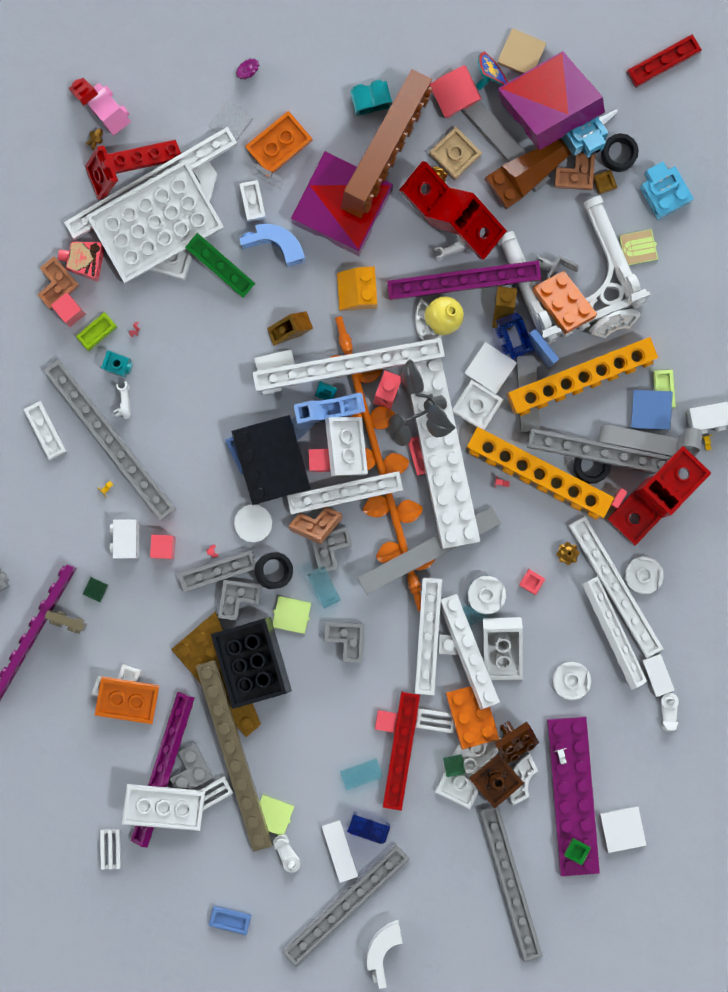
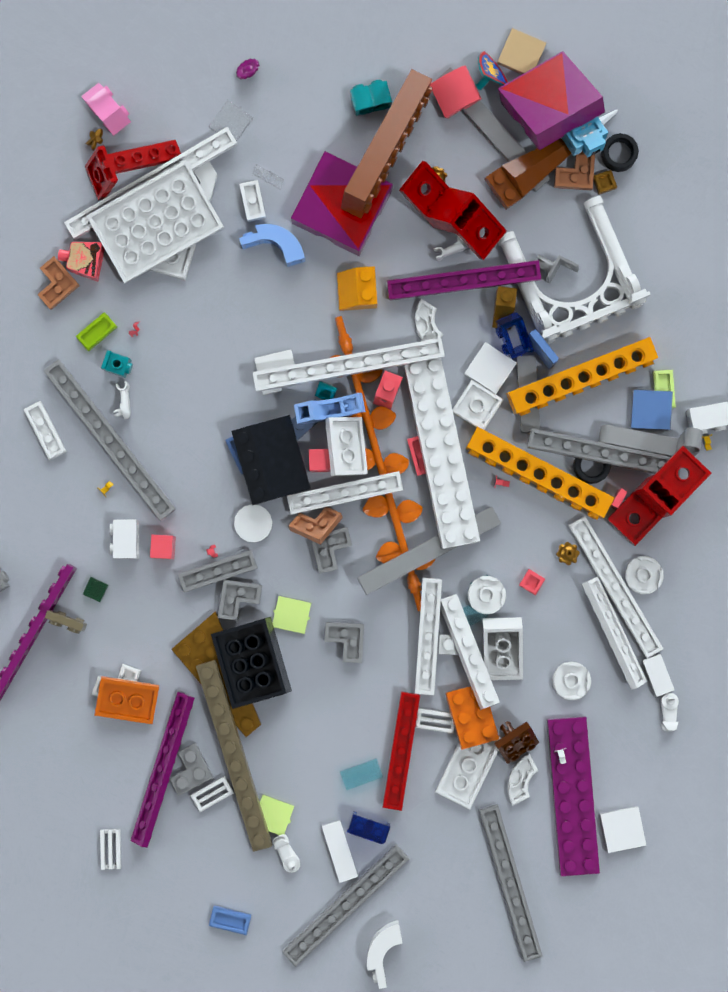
(68, 309): coral piece -> none
(83, 91): red plate -> none
(163, 807): white tile -> none
(220, 265): green plate -> none
(259, 572): black tyre -> none
(279, 143): orange plate -> none
(290, 327): pearl gold slope -> none
(324, 587): clear light blue tile -> none
(385, 721): coral tile -> none
(437, 422): dark grey plant -> none
(444, 315): light yellow cylinder -> none
(454, 765): clear green tile -> none
(455, 153): tan tile -> none
(494, 794): reddish brown plate -> none
(564, 302): plate -> none
(577, 851): green plate -> none
(614, 321): white tile -> none
(639, 247): piece -> none
(664, 60): red tile -> none
(665, 190): medium azure piece -> none

